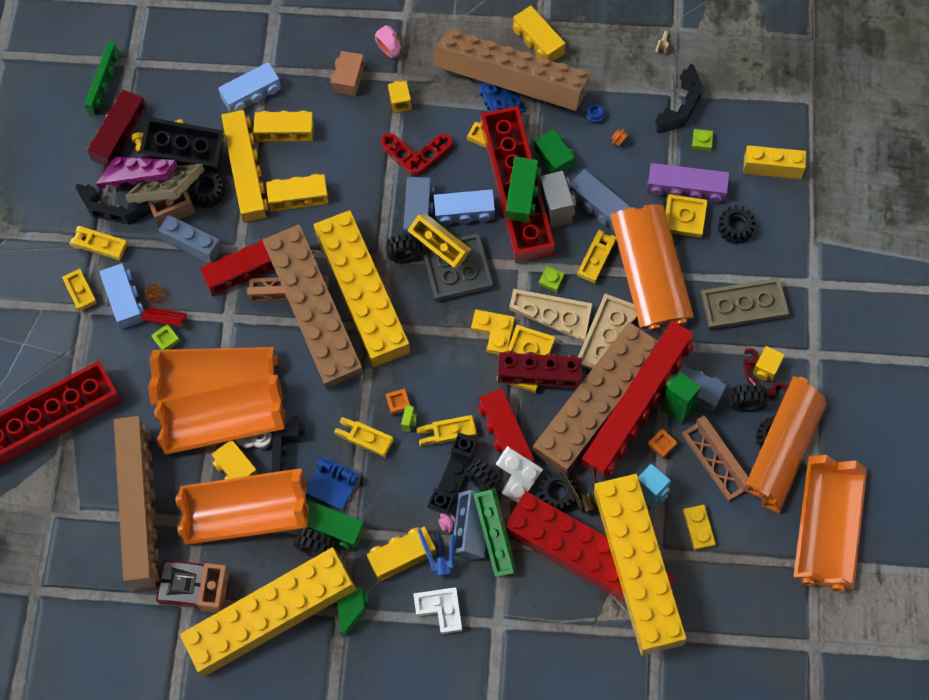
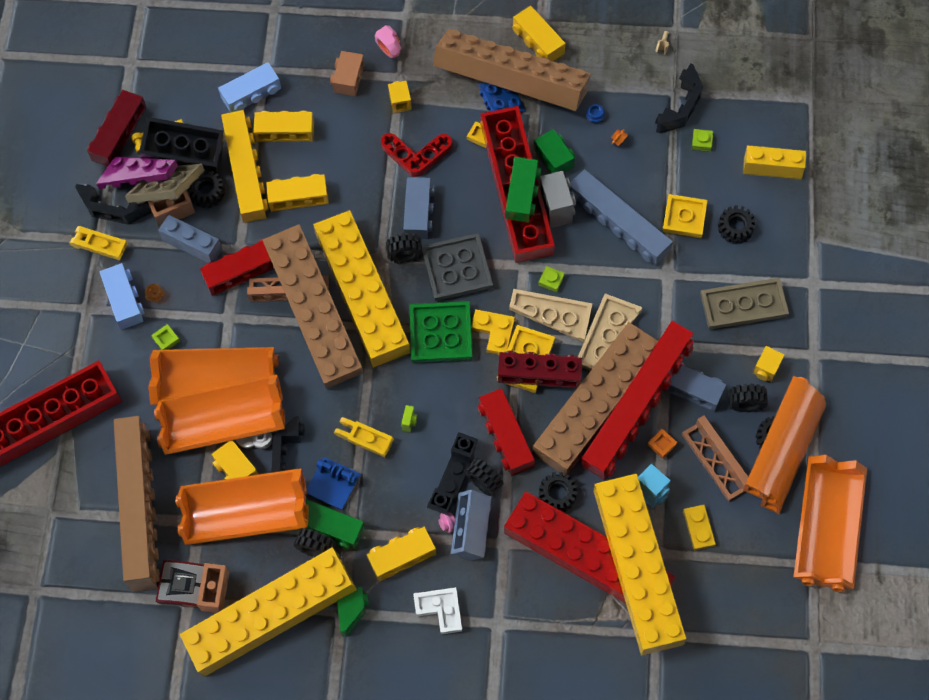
(79, 290): yellow plate -> none
(102, 76): green plate -> none
(164, 316): red tile -> none
(397, 401): orange plate -> none
(439, 240): yellow brick -> none
(440, 332): none -> green plate
(441, 565): blue plant -> none
(447, 430): yellow hinge -> none
(464, 207): light blue brick -> none
(495, 532): green plate -> none
(522, 472): white plate -> none
(585, 502): dark brown plant -> none
(596, 257): yellow plate -> none
(652, 266): orange cylinder -> none
(680, 397): green brick -> none
(688, 182): medium lavender brick -> none
(751, 380): dark red piece -> none

